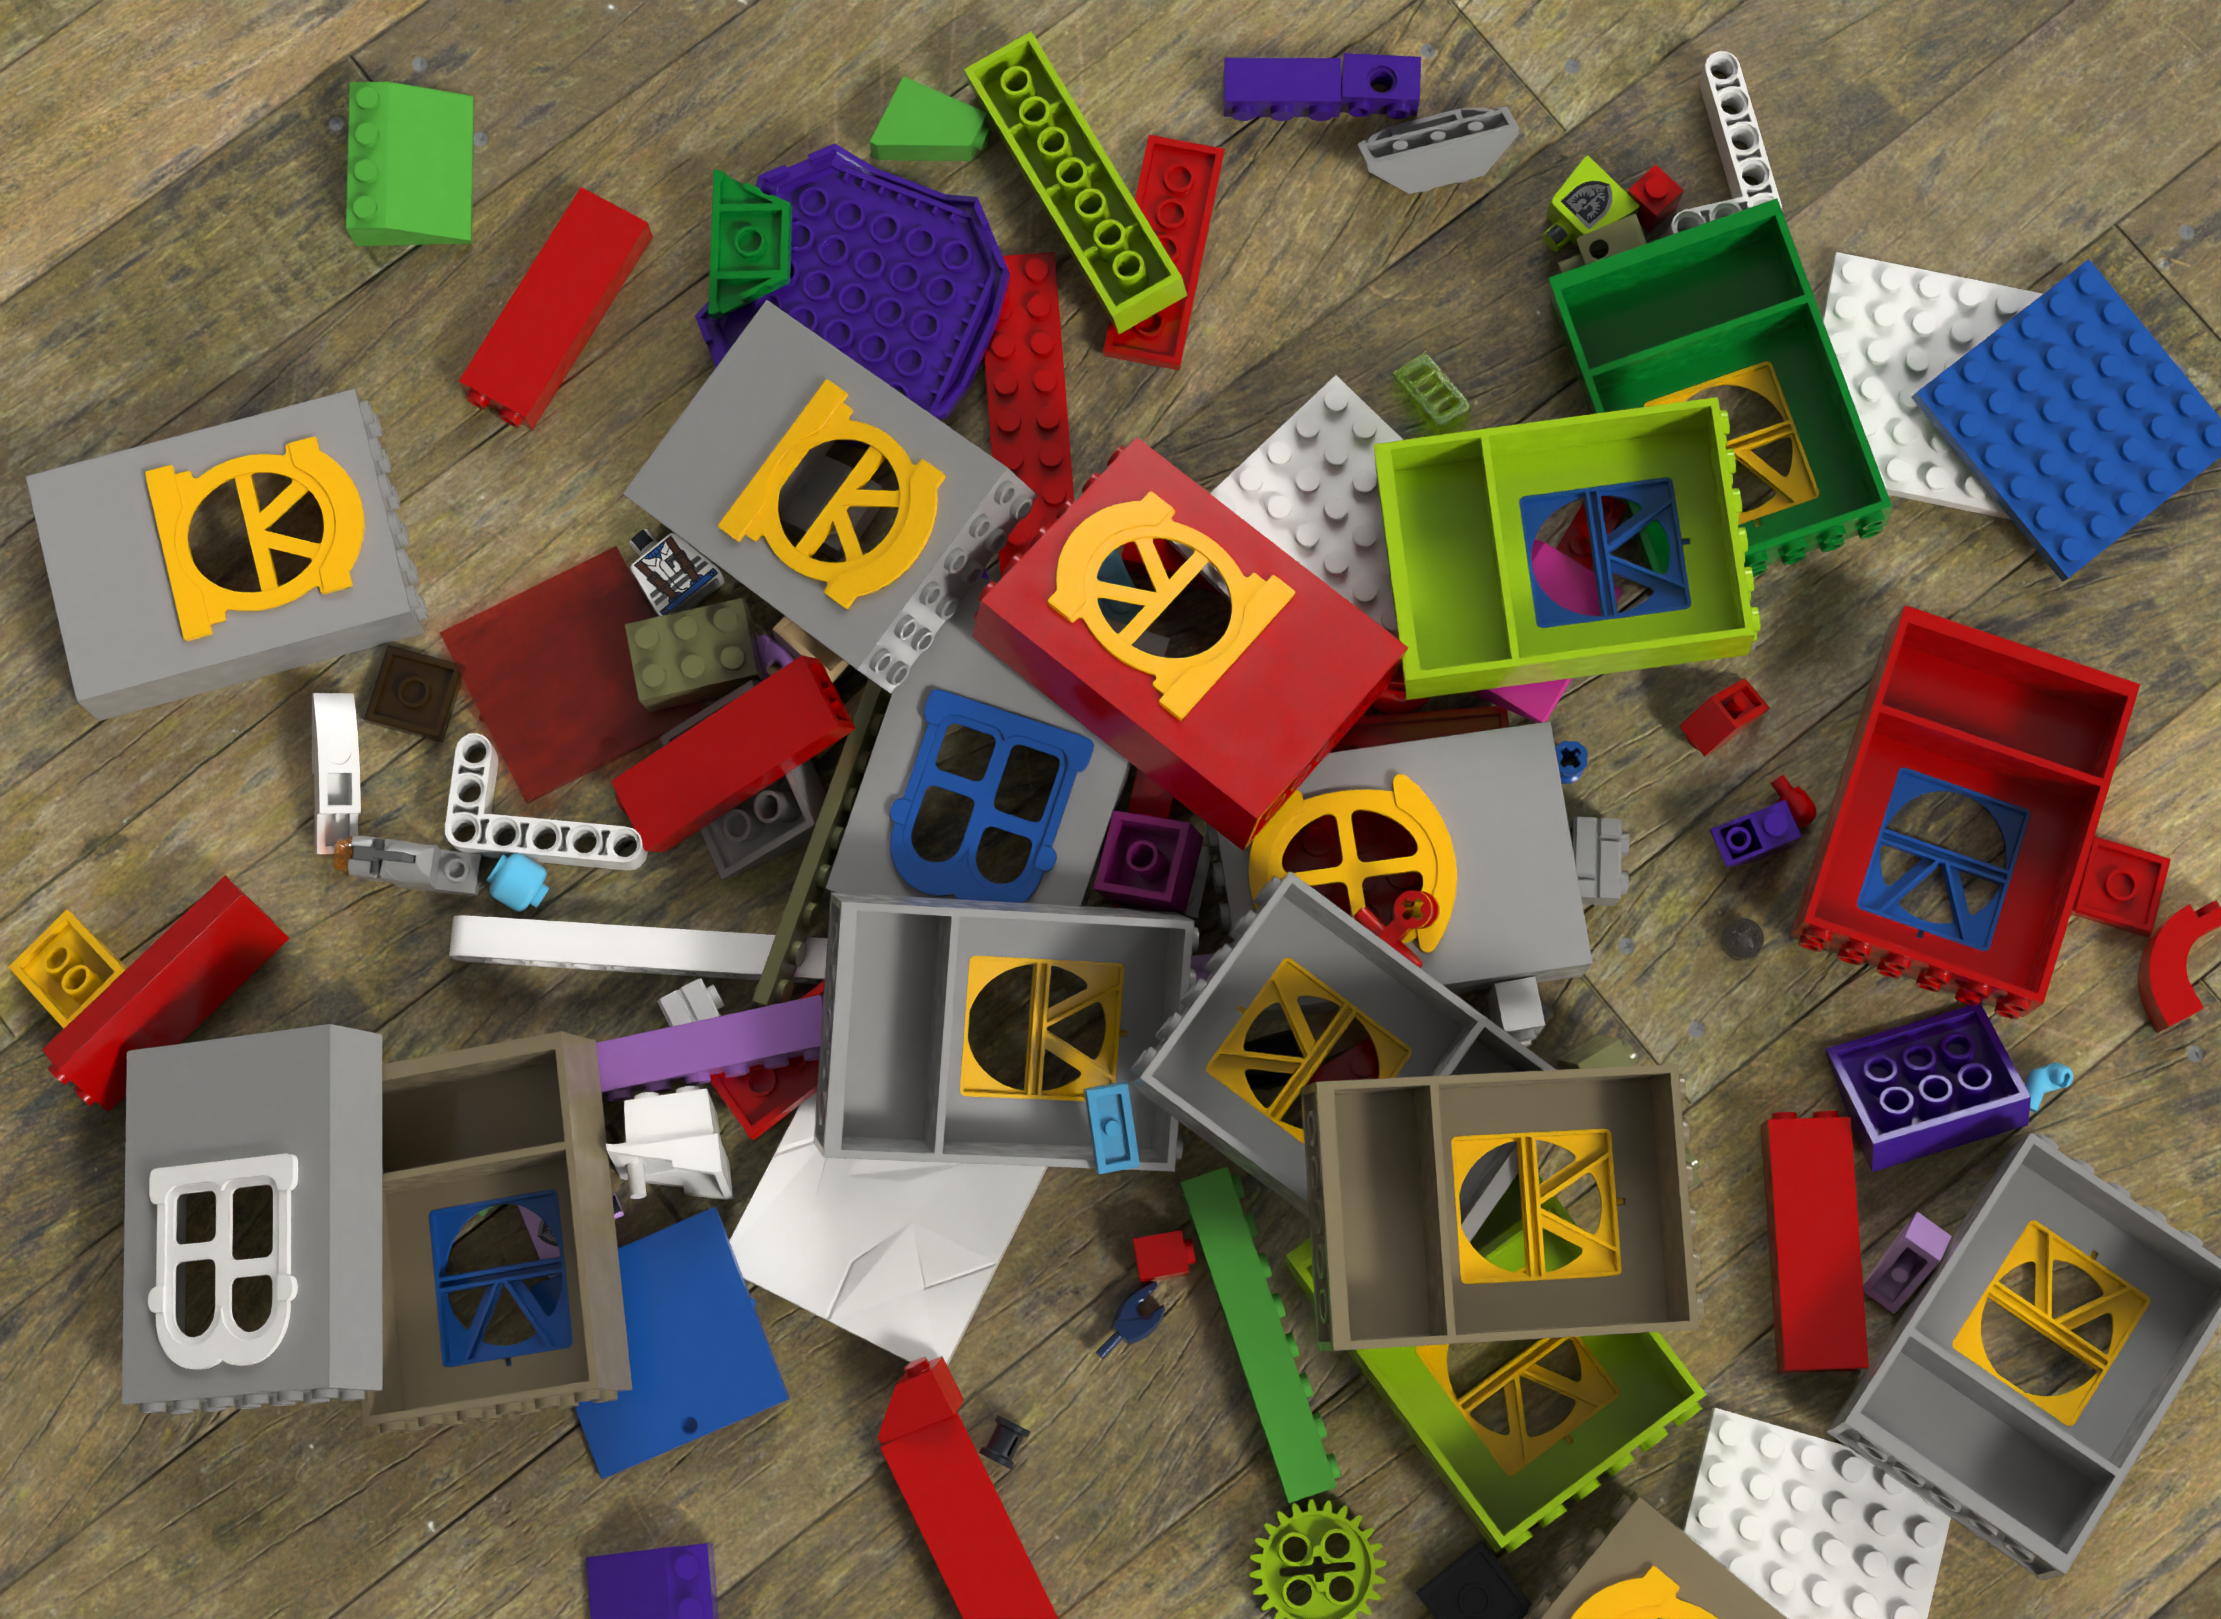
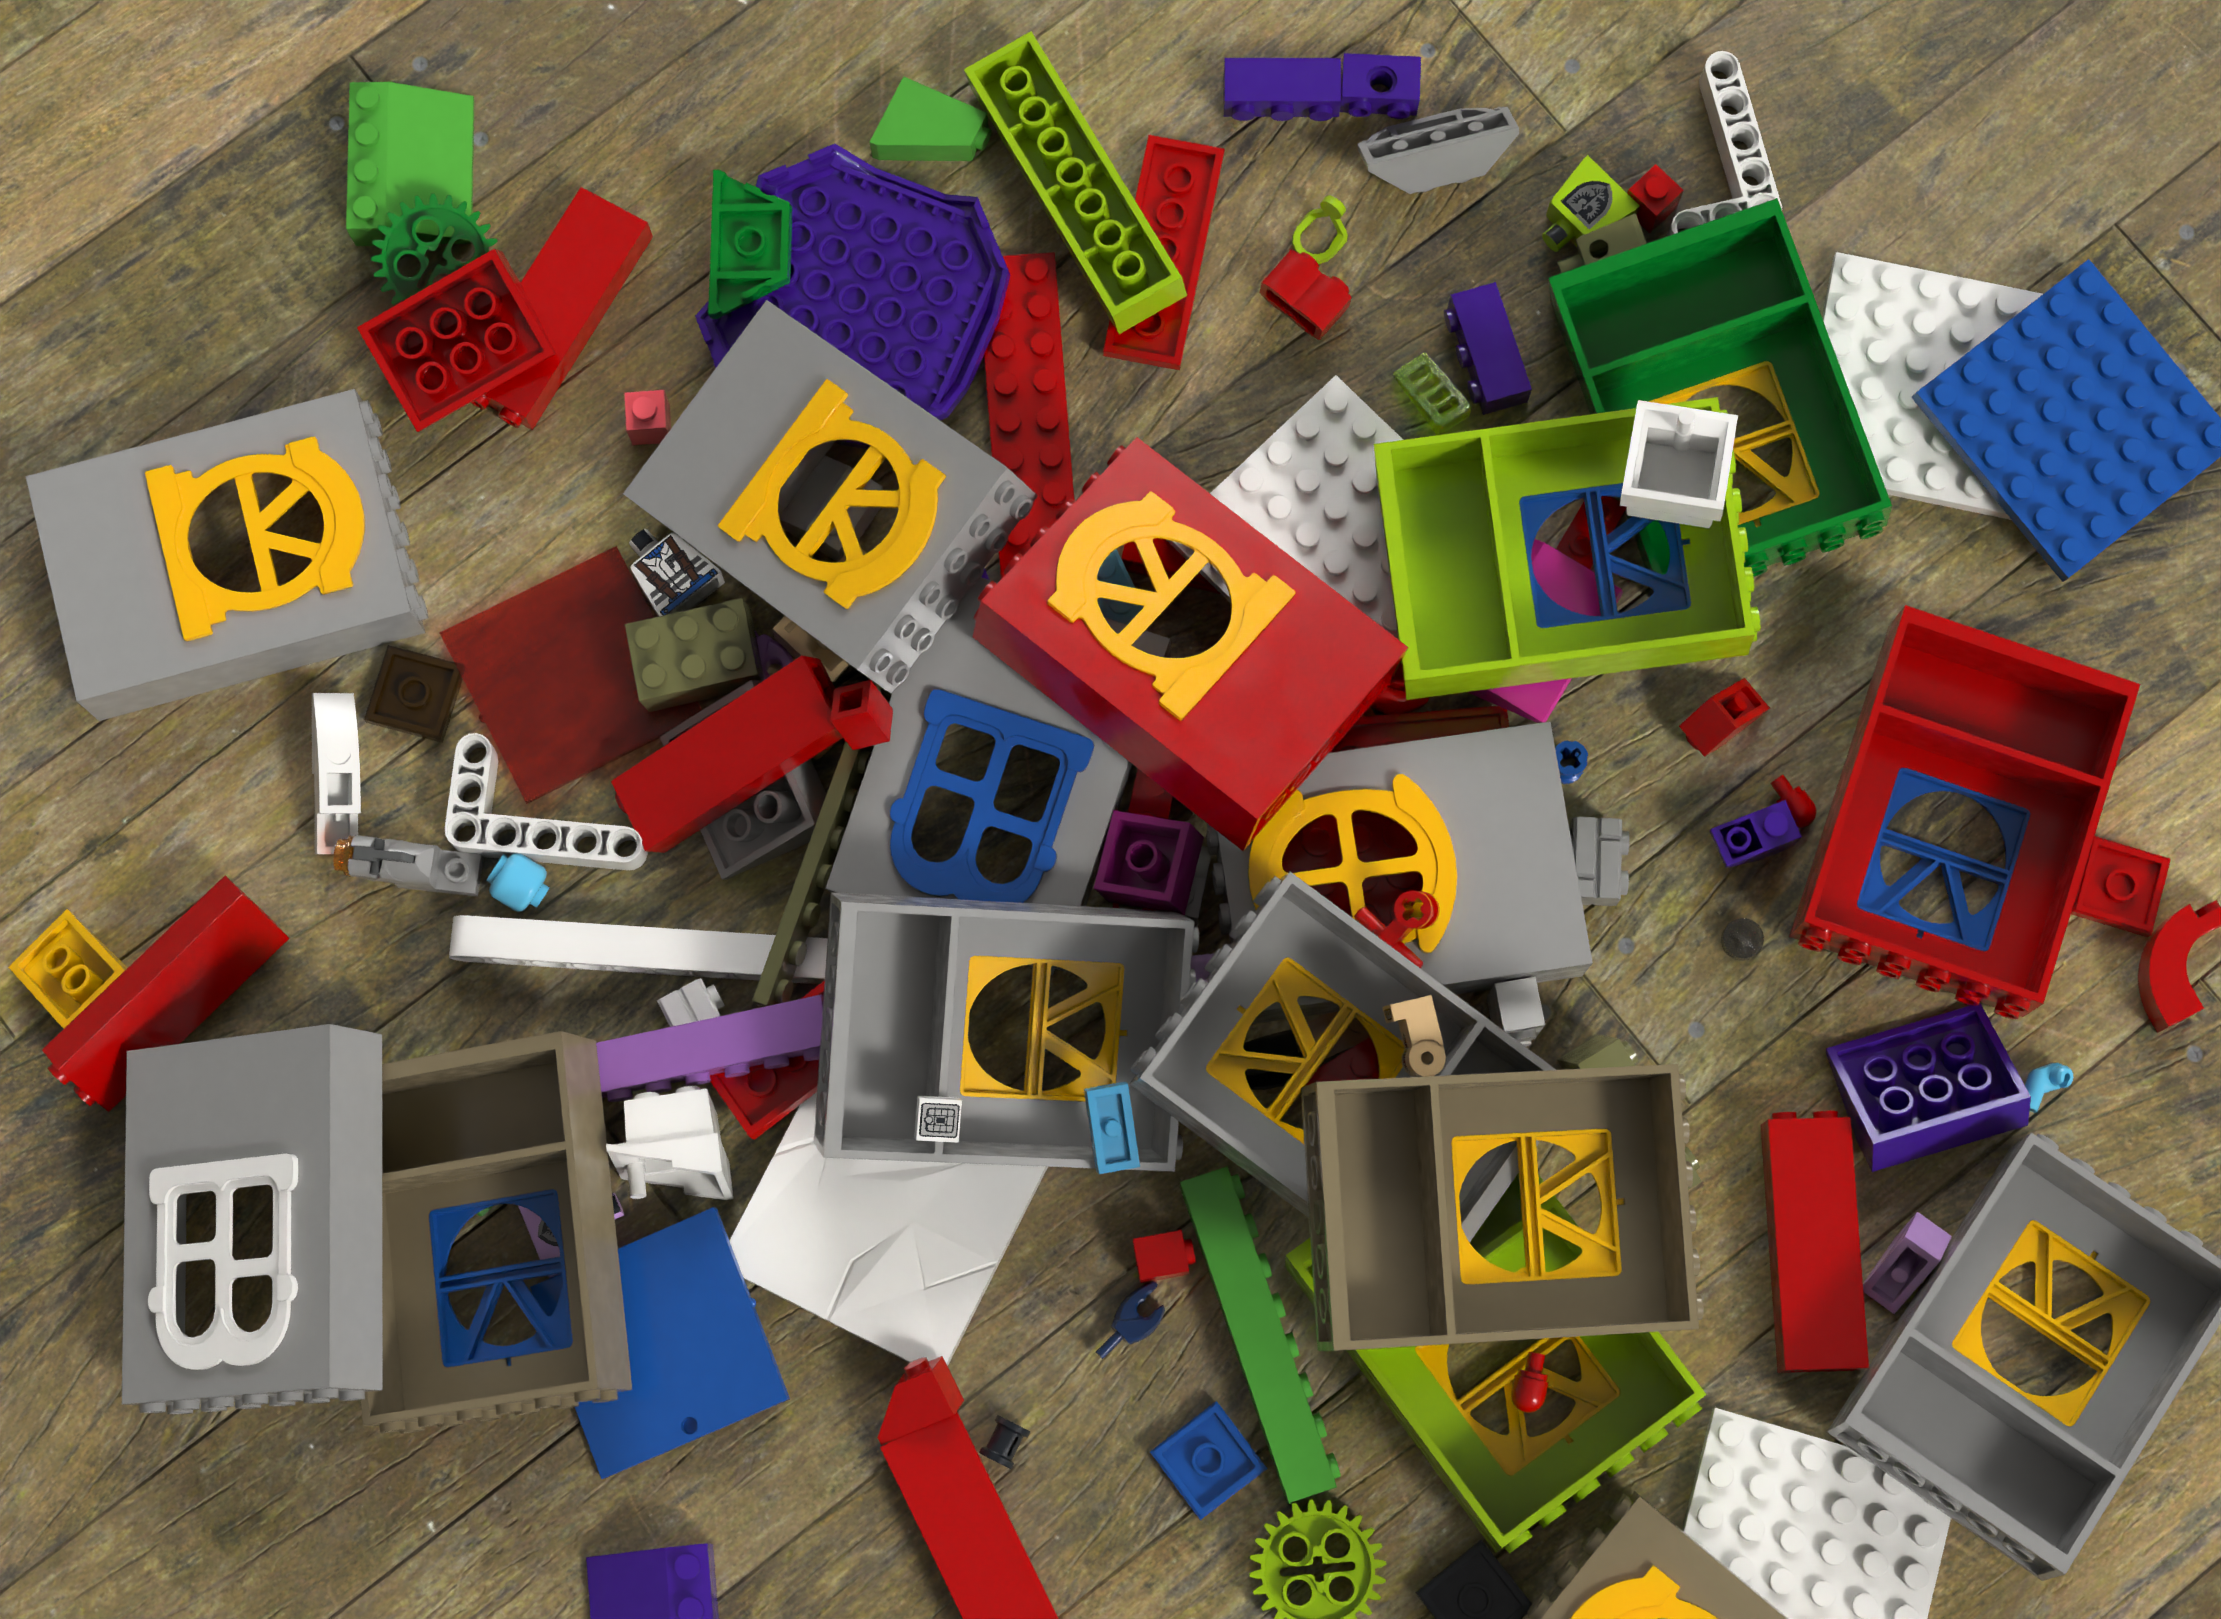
(402, 240): none -> green gear
(457, 339): none -> red slope
(647, 416): none -> coral brick
(861, 715): none -> red brick
(937, 1119): none -> tile
(1208, 1460): none -> blue tile
(1306, 293): none -> red brick
(1329, 207): none -> lime piece
(1420, 1035): none -> tan leg
(1487, 349): none -> dark purple brick
(1530, 1385): none -> red cylinder
(1678, 464): none -> white piece

